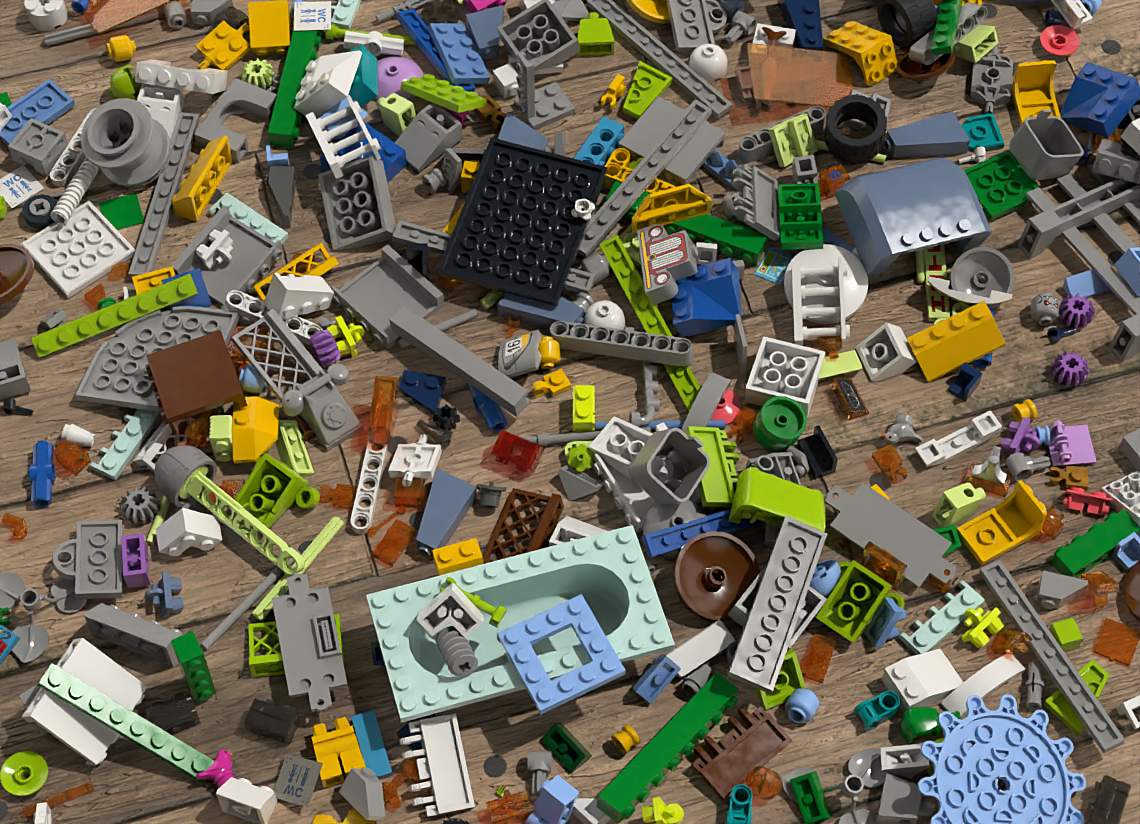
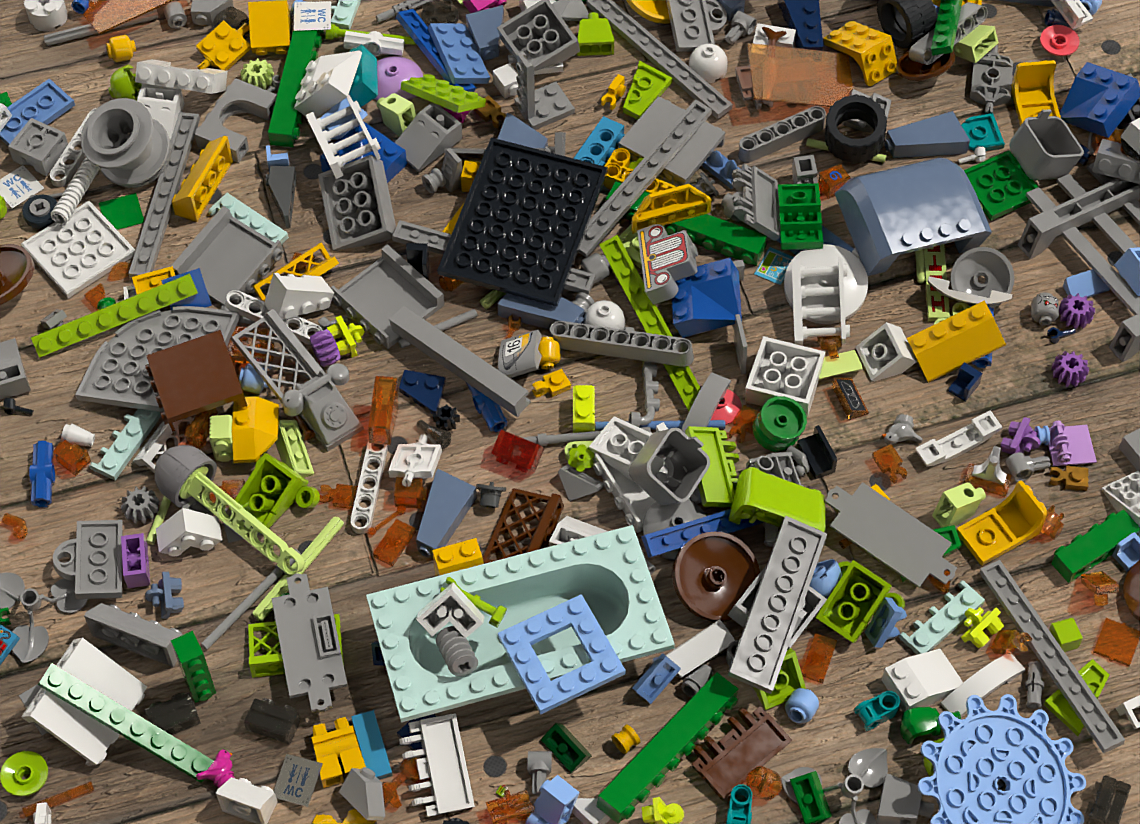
(218, 250): white hips -> none
(583, 204): white plate -> none
(705, 186): none -> dark grey piece
(706, 253): white plate -> none
(792, 139): yellowish green slope -> none
(884, 565): clear orange piece -> none
(903, 760): white slope -> none
(1026, 409): yellow wheel -> none
(1058, 590): light grey slope -> none
(1095, 501): coral hinge -> none

